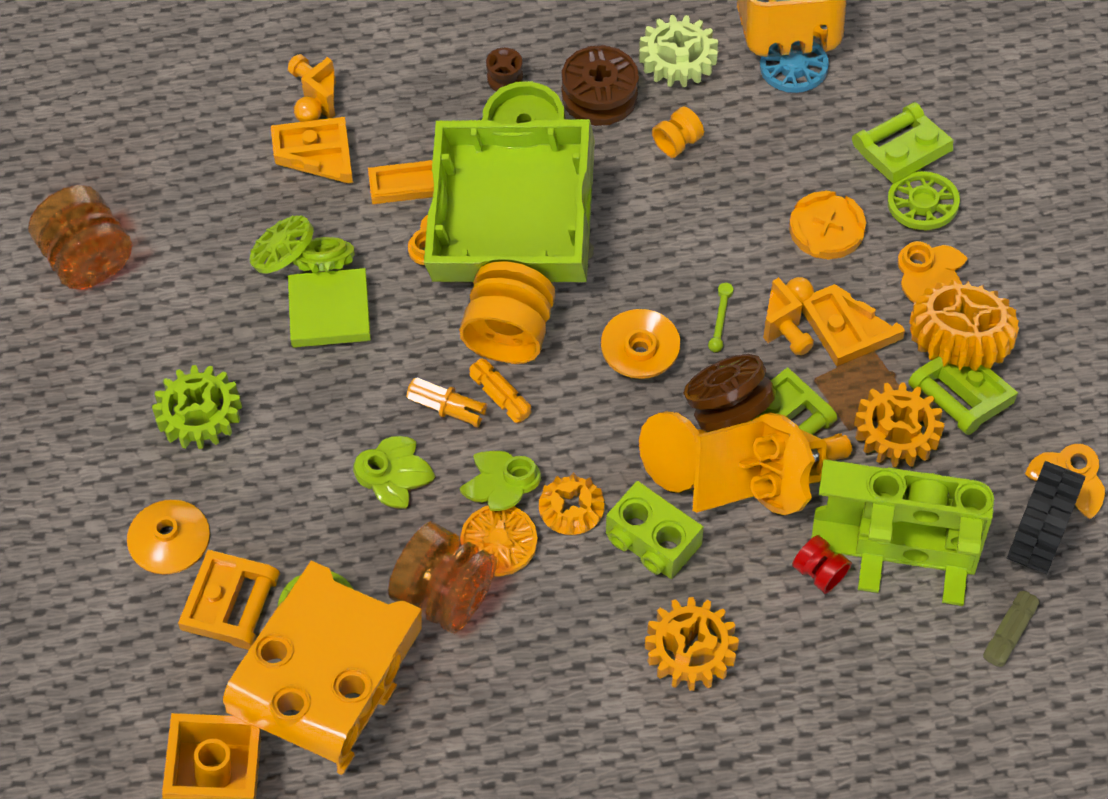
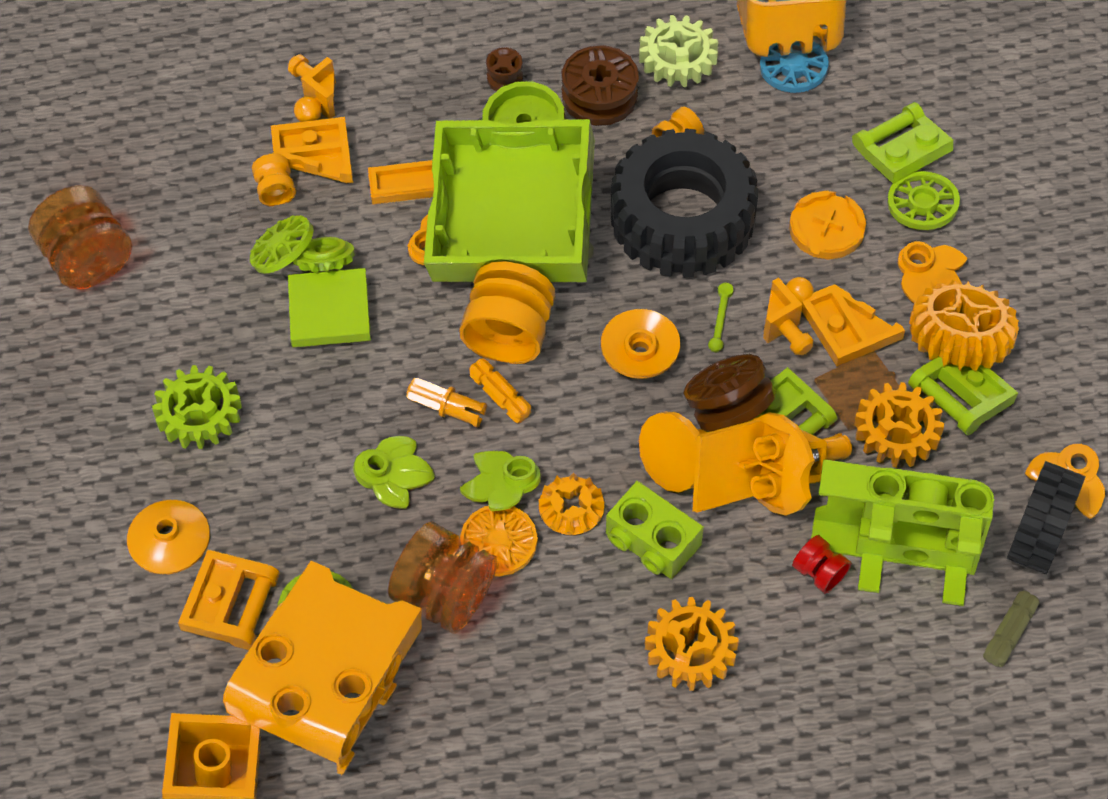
(273, 179): none -> light orange wheel
(679, 242): none -> black tyre

